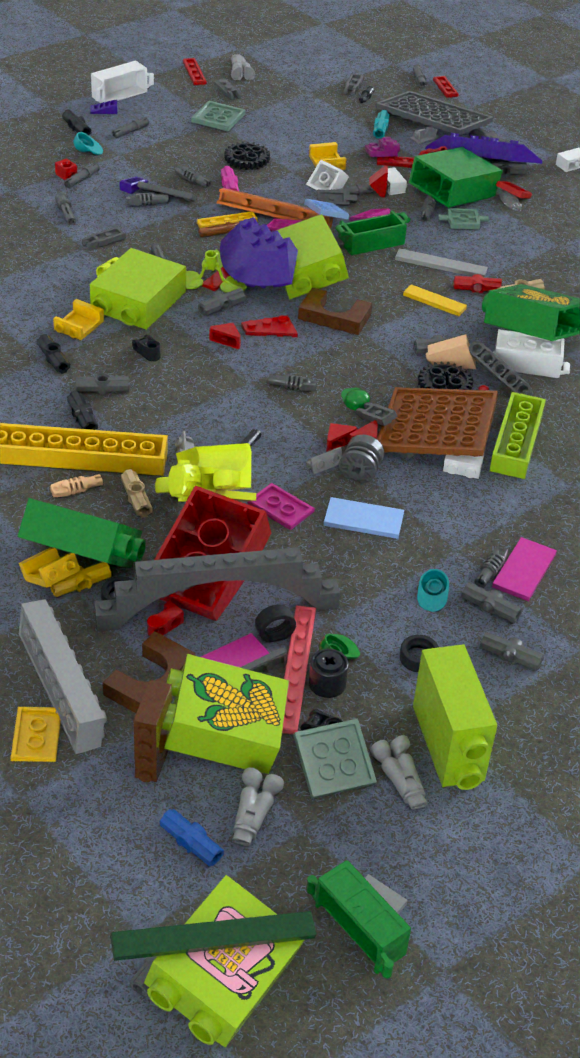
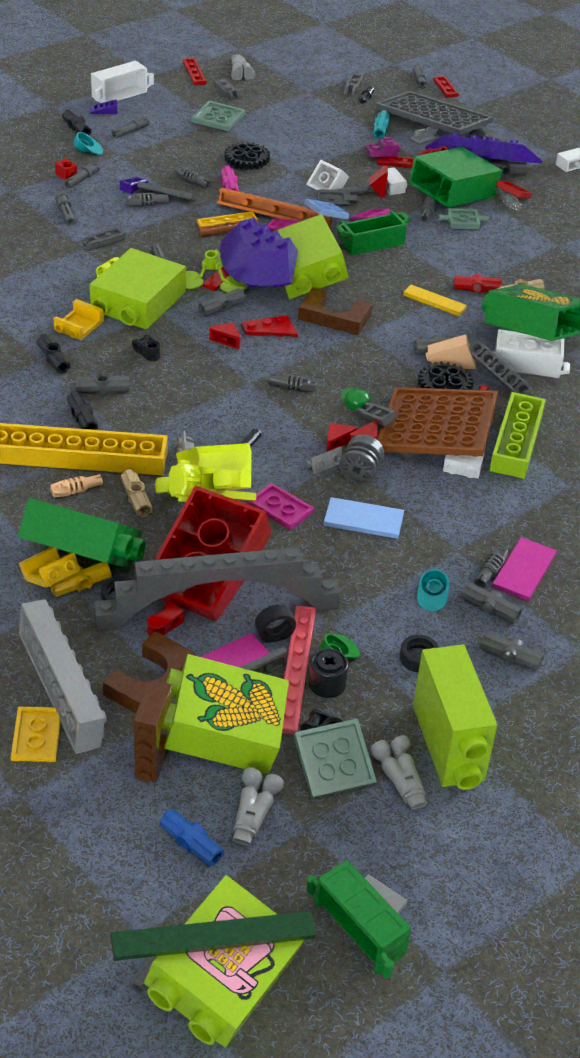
(327, 153): yellow panel -> none
(440, 263): light grey tile -> none

